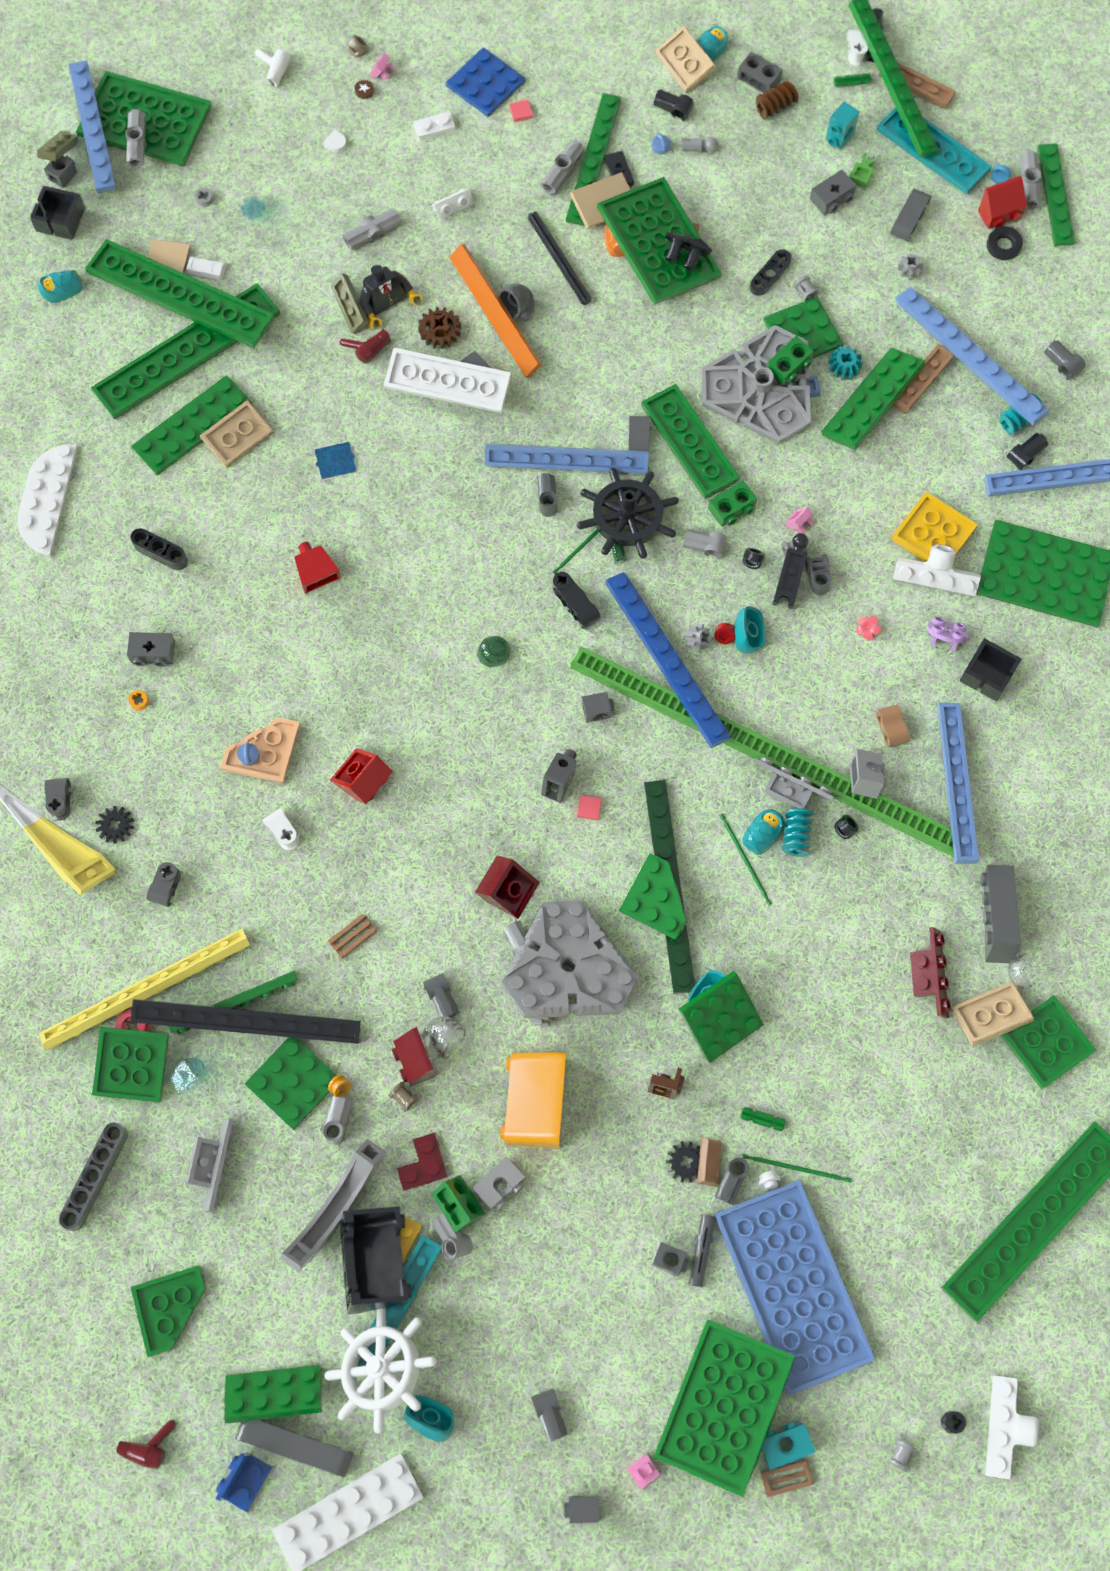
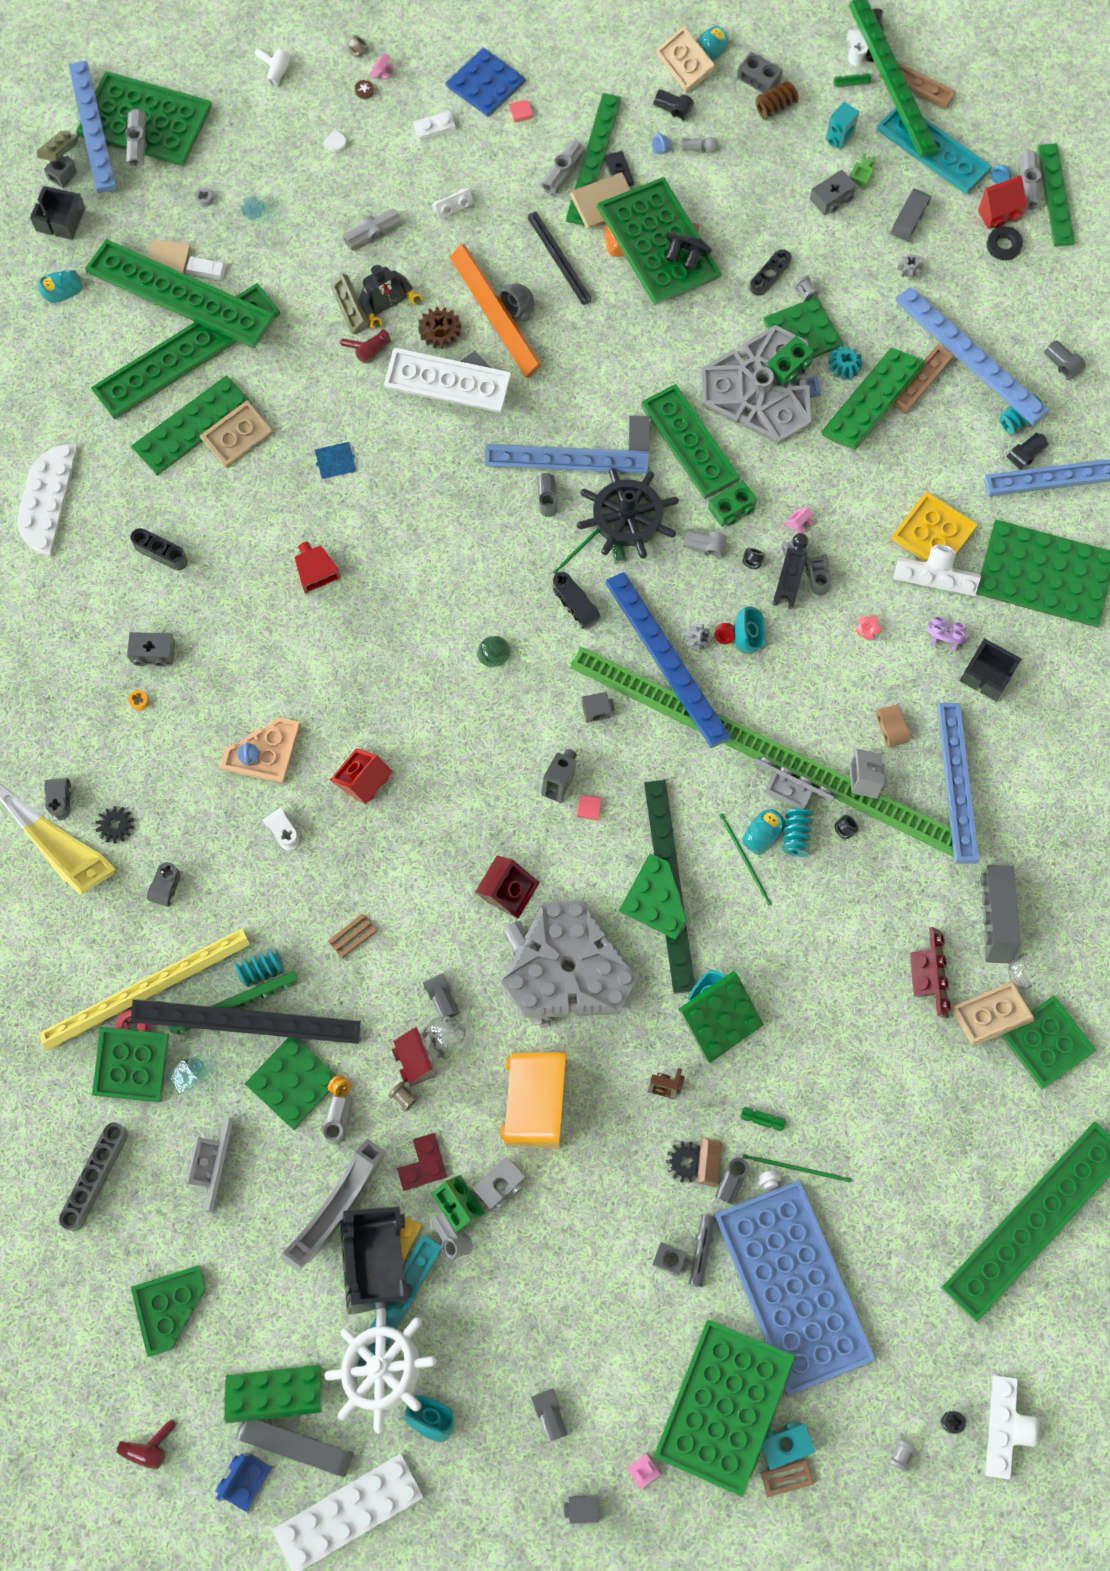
(259, 967): none -> teal piece

